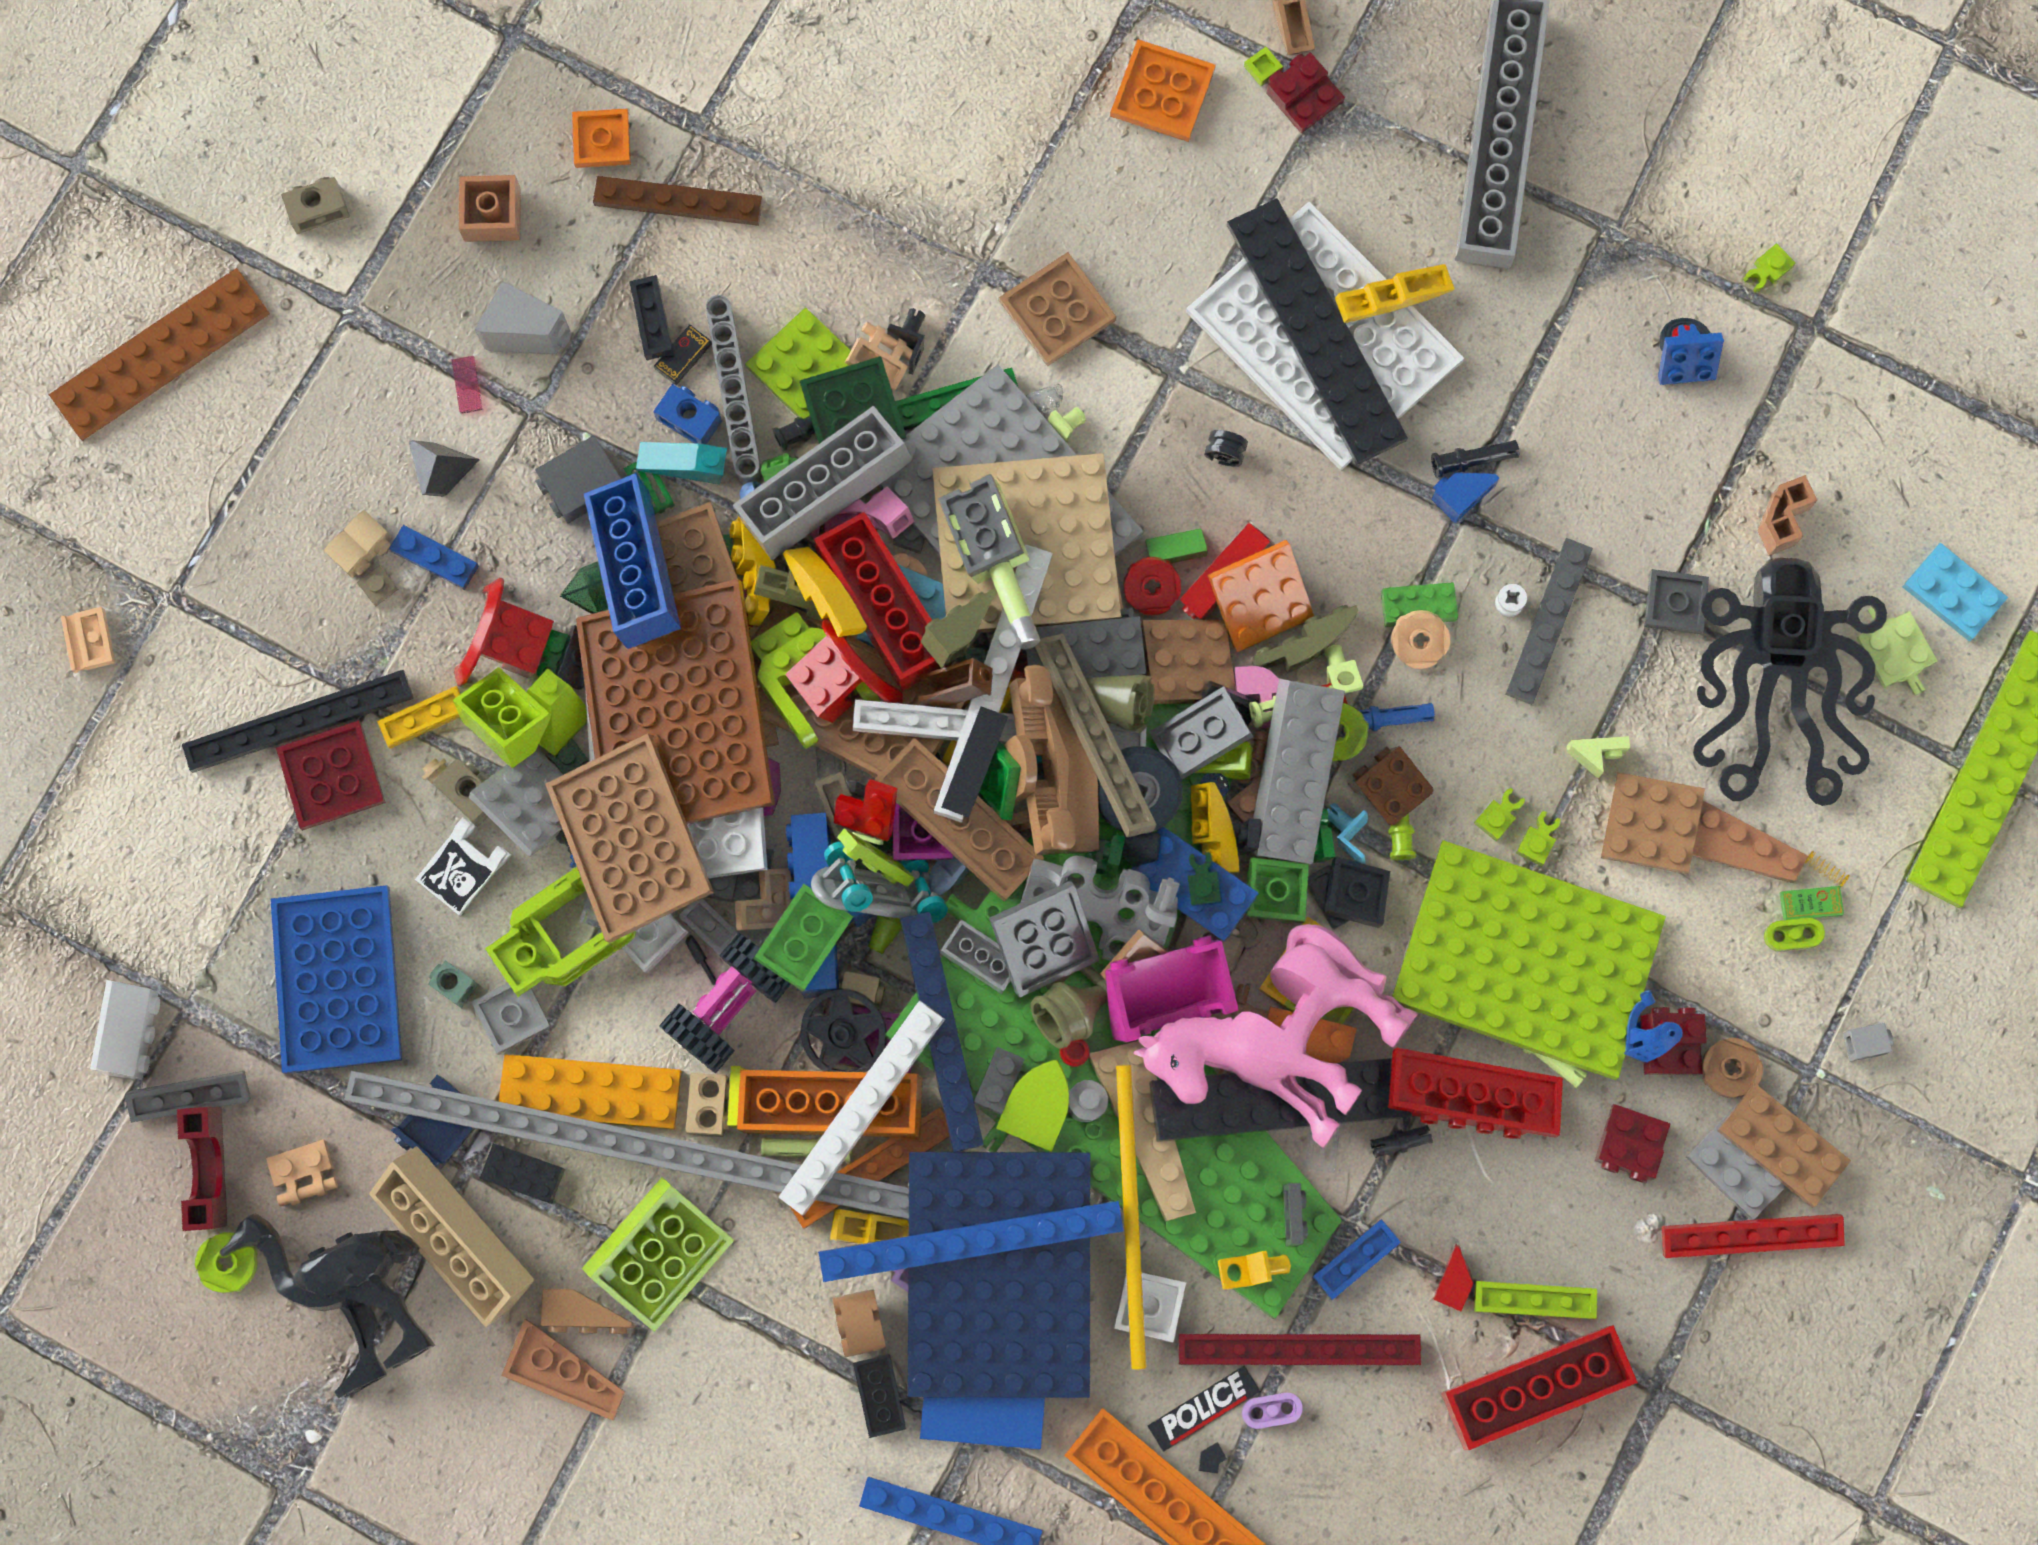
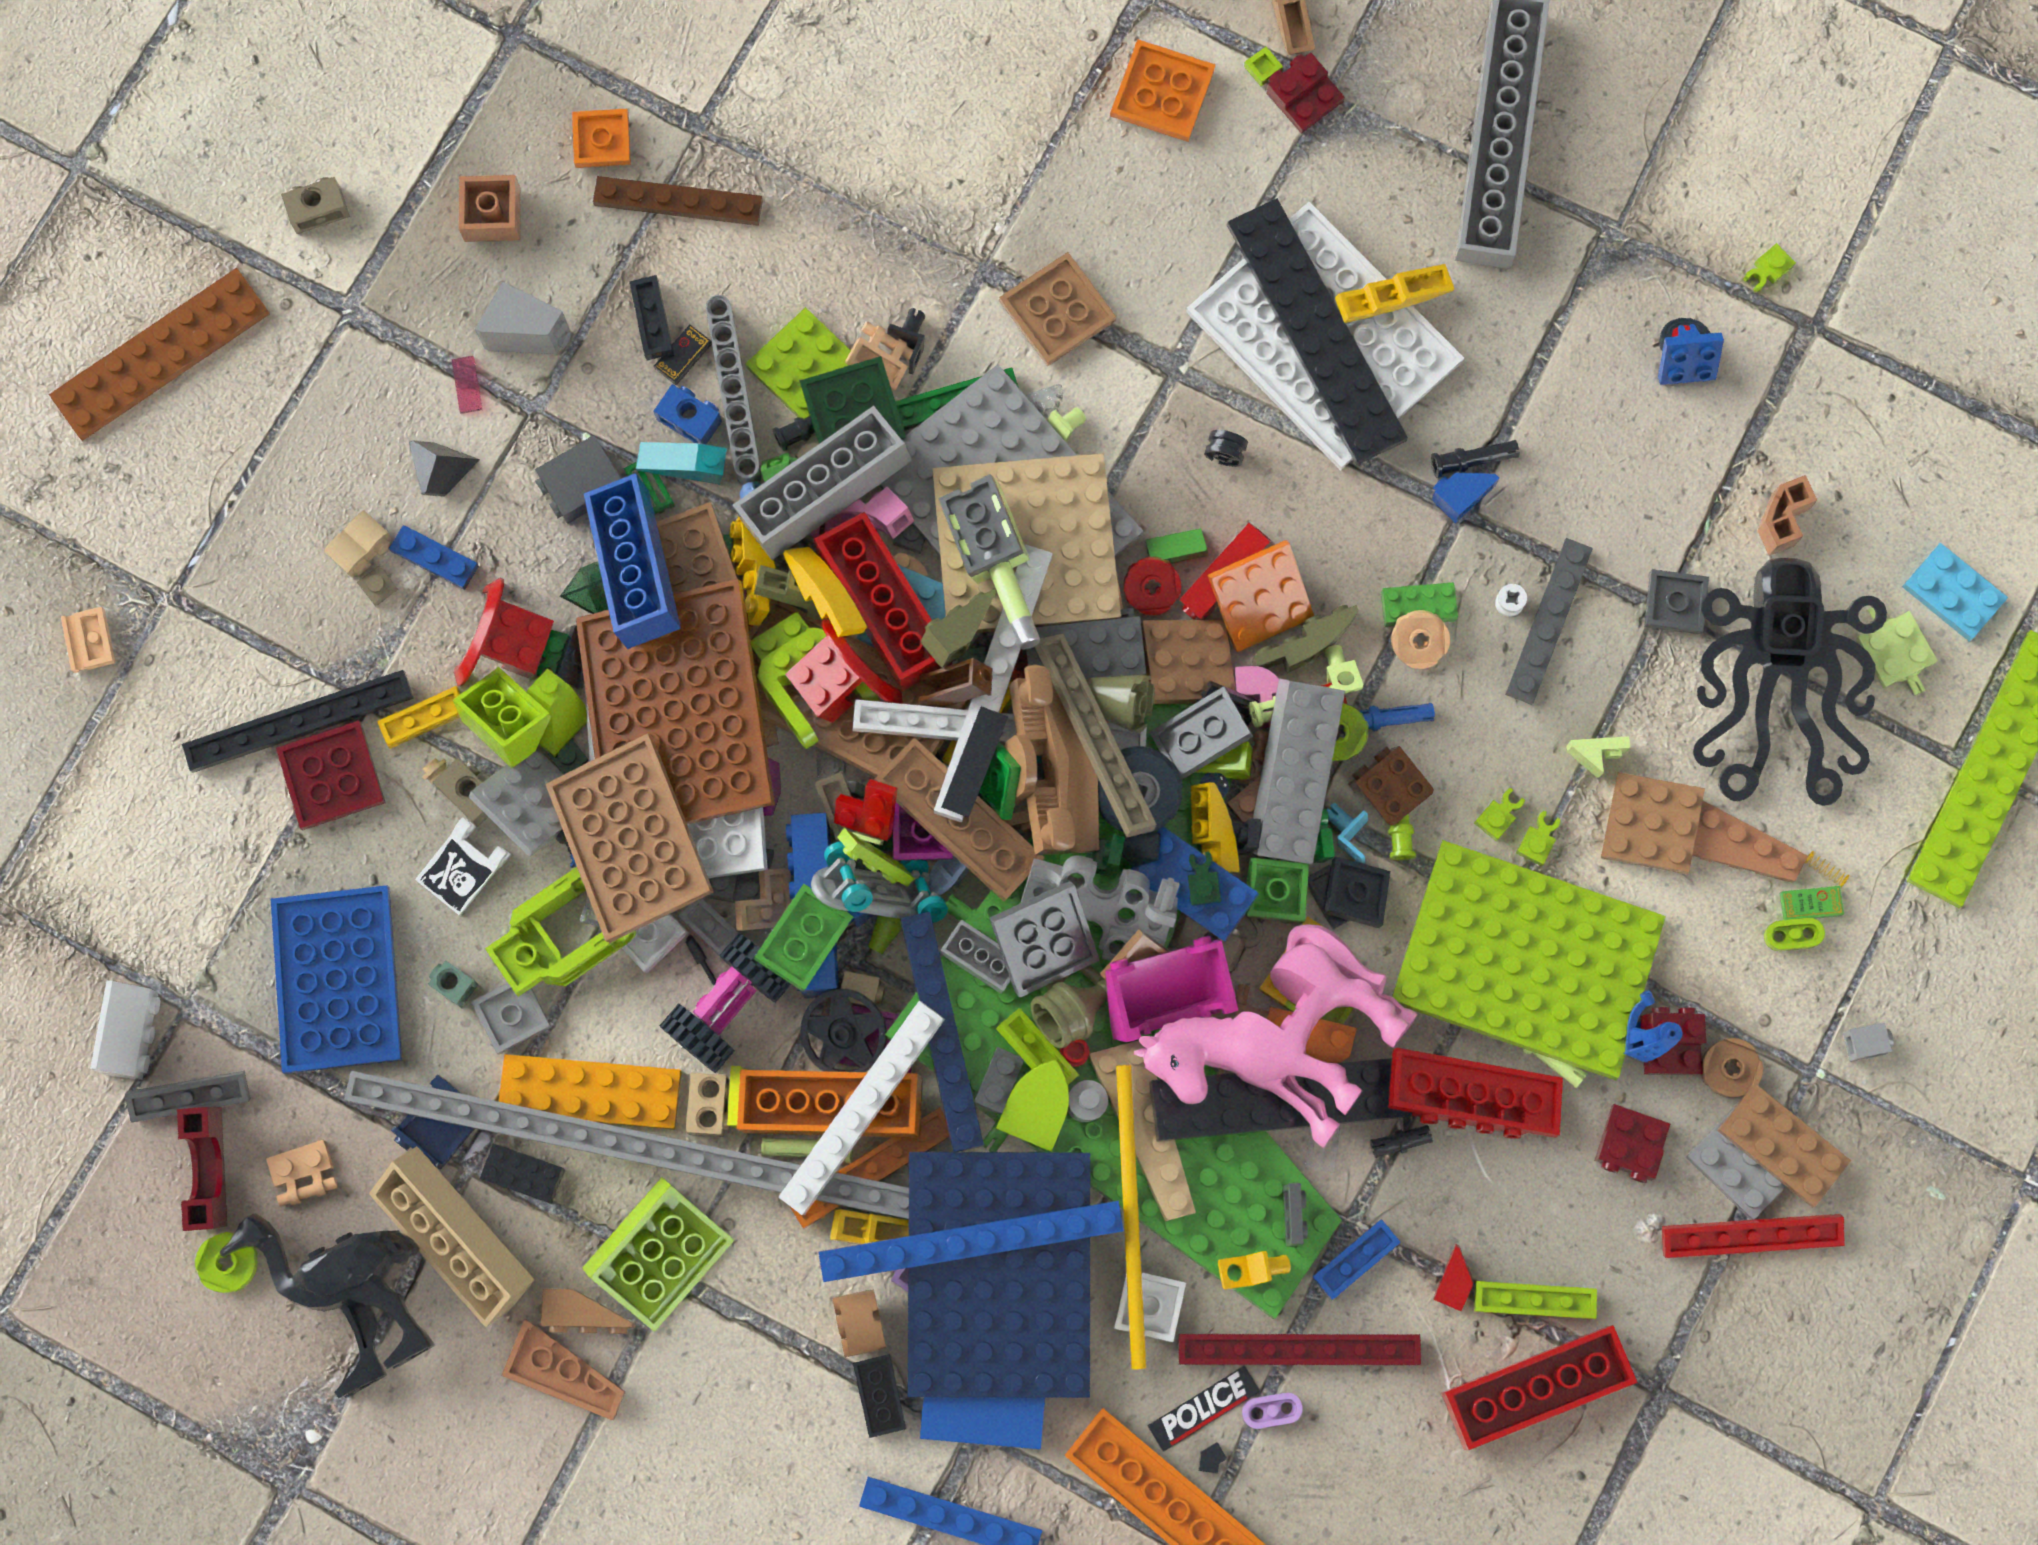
(1032, 1044): none -> lime plate

